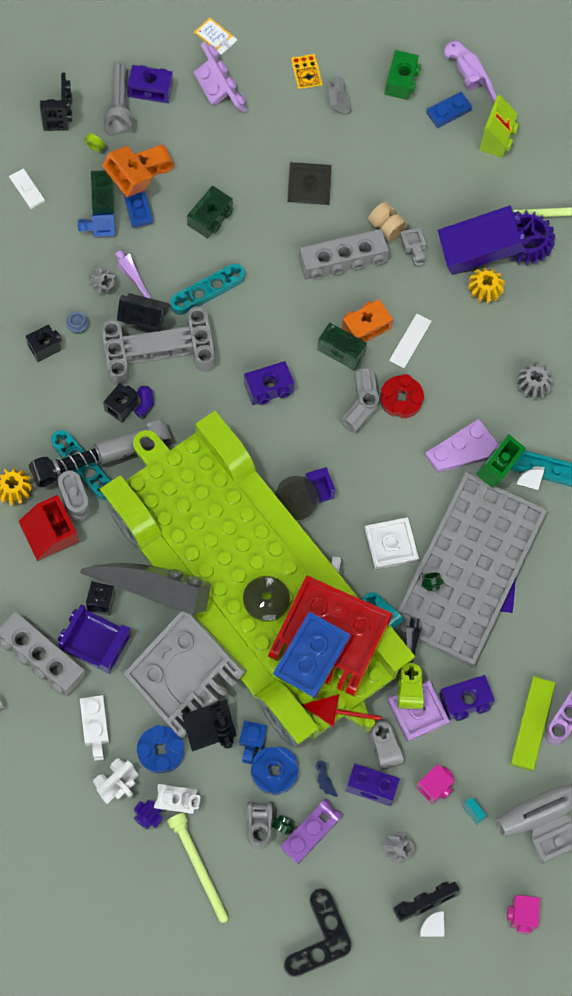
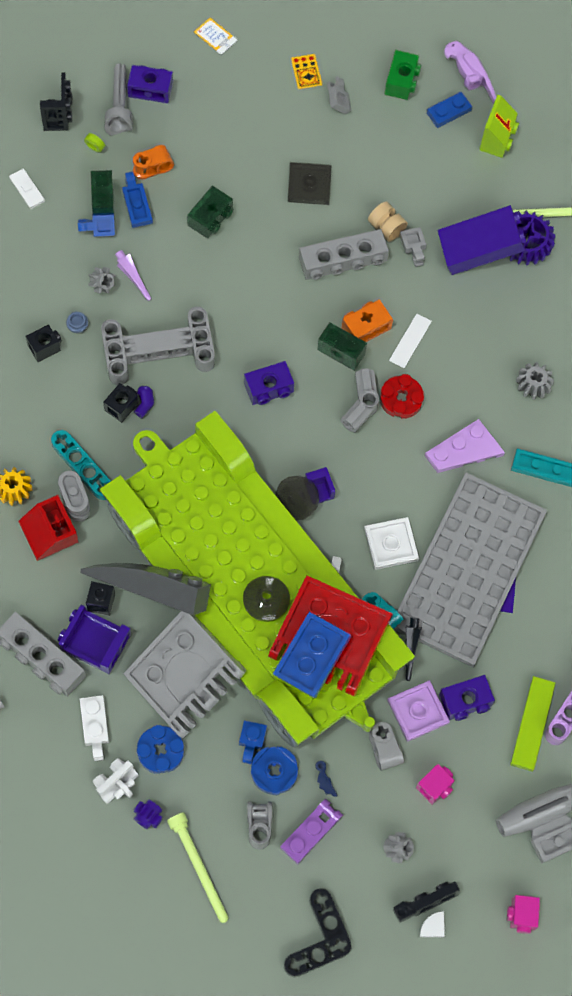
(46, 470): piece -> none
(127, 171): orange brick -> none
(142, 311): black bracket -> none
(177, 799): white hips -> none
(205, 286): teal beam -> none
(210, 726): black hinge -> none
(215, 80): lavender bracket -> none
(282, 824): dark green plate -> none
(327, 709): red piece -> none
(372, 785): dark purple brick -> none
(410, 691): lime piece -> none
(432, 581): dark green plate -> none
(474, 810): teal tile -> none
(486, 285): yellow gear -> none
(500, 461): green brick -> none
(531, 477): white tile -> none

